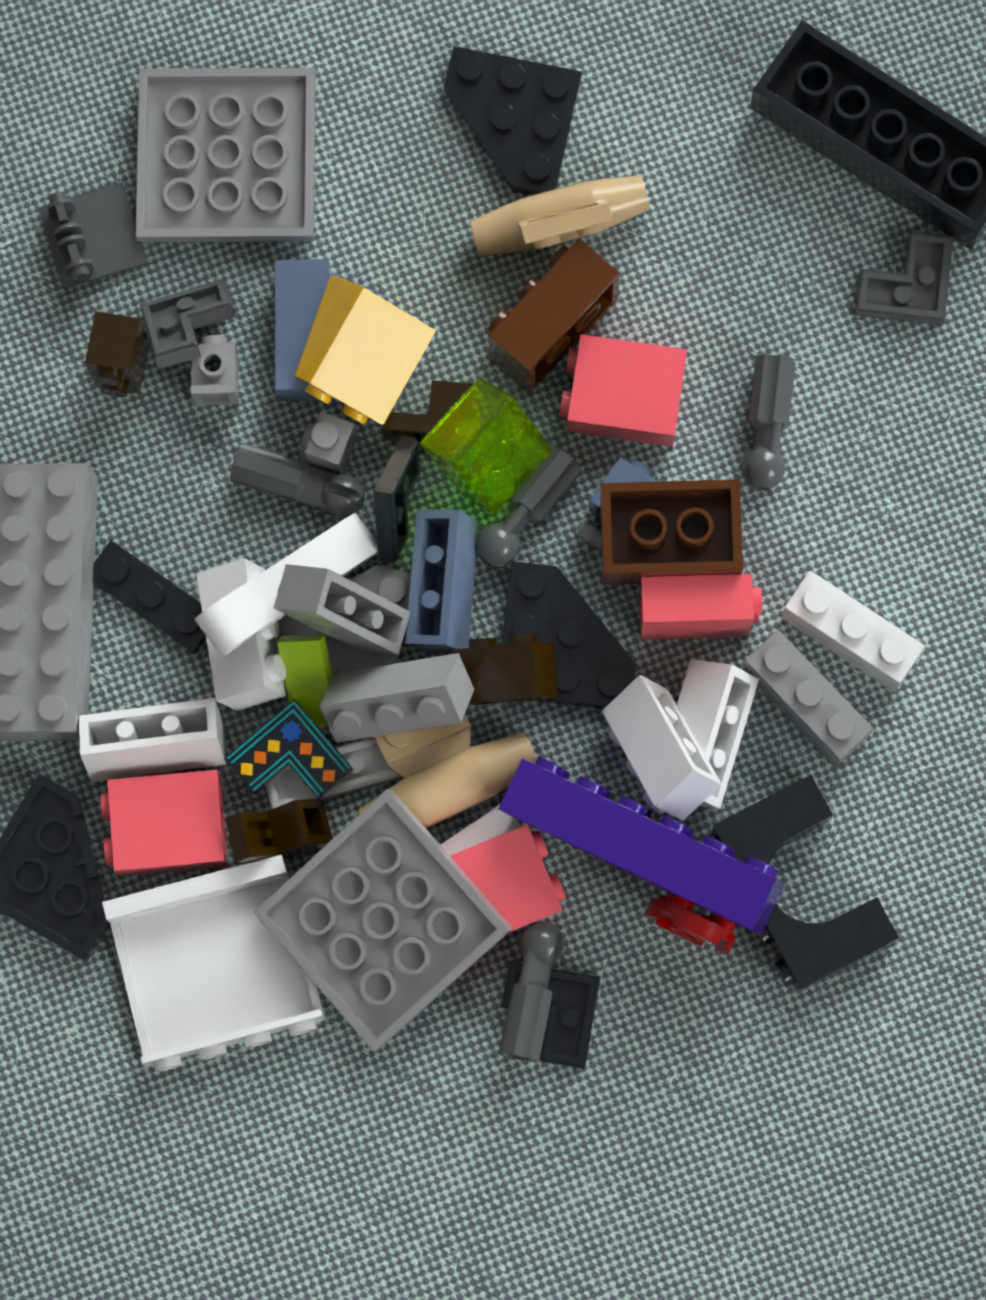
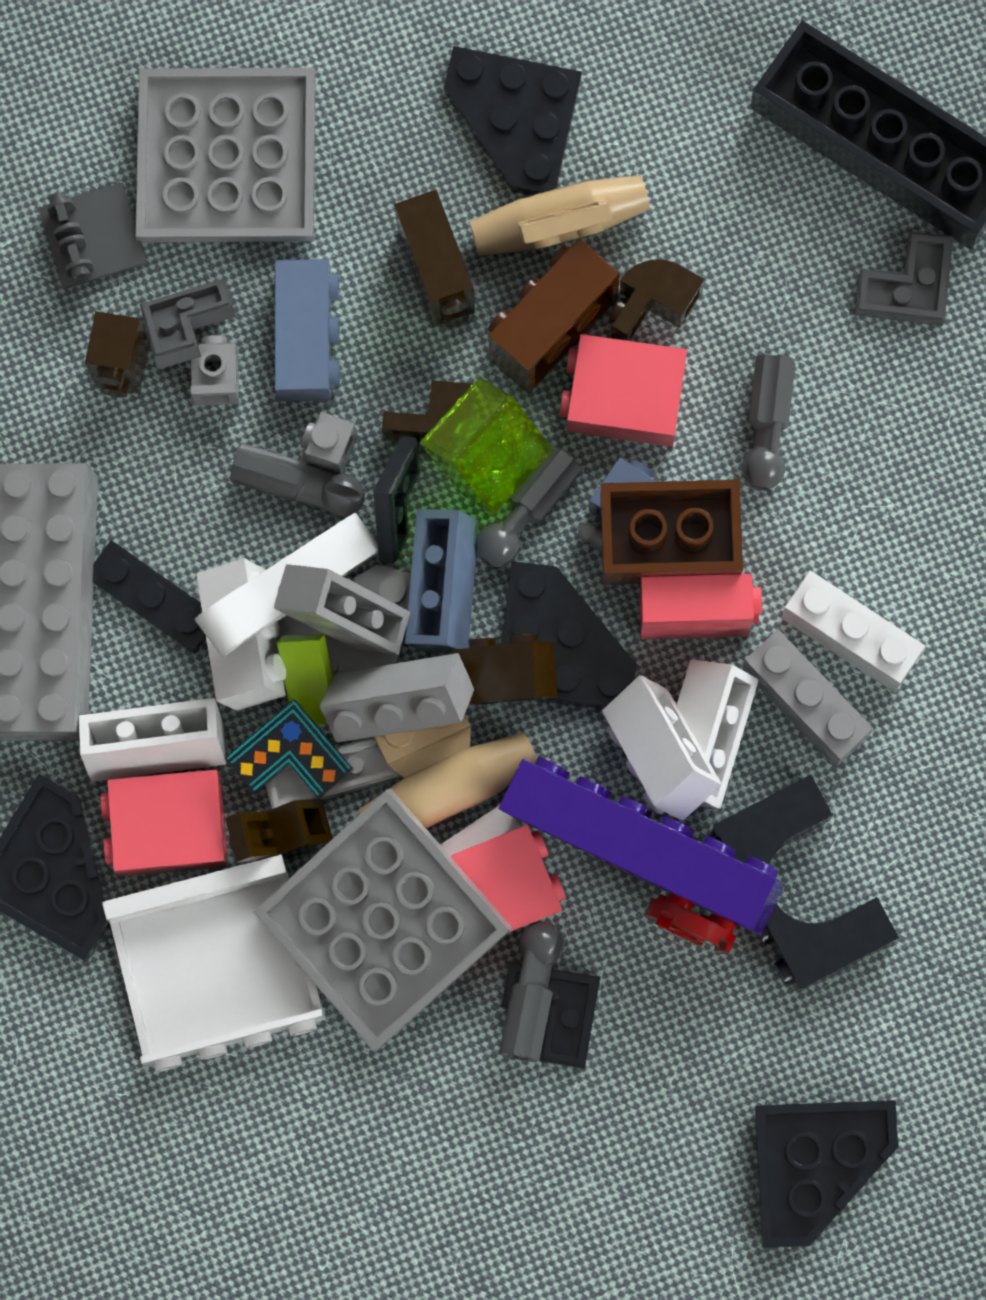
(361, 351): yellow slope -> none
(435, 259): none -> dark brown brick
(654, 287): none -> dark brown brick
(816, 1162): none -> black plate

